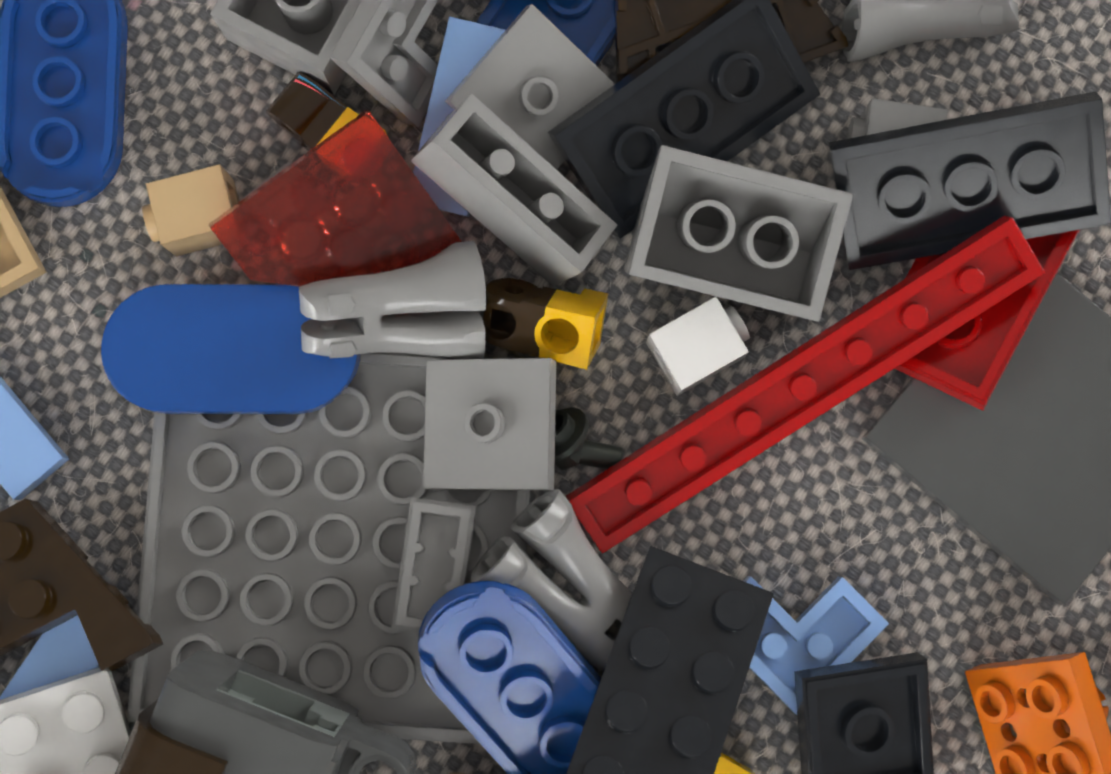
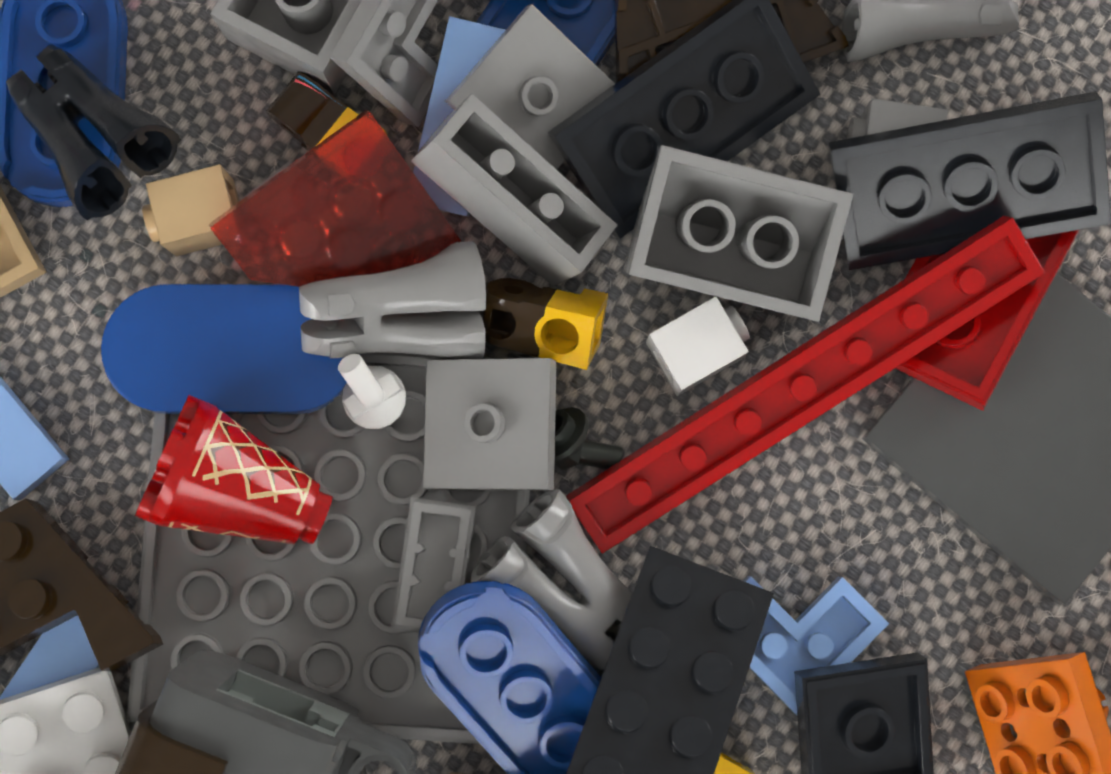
(86, 172): none -> black piece
(230, 483): none -> red cone
(372, 394): none -> white plate

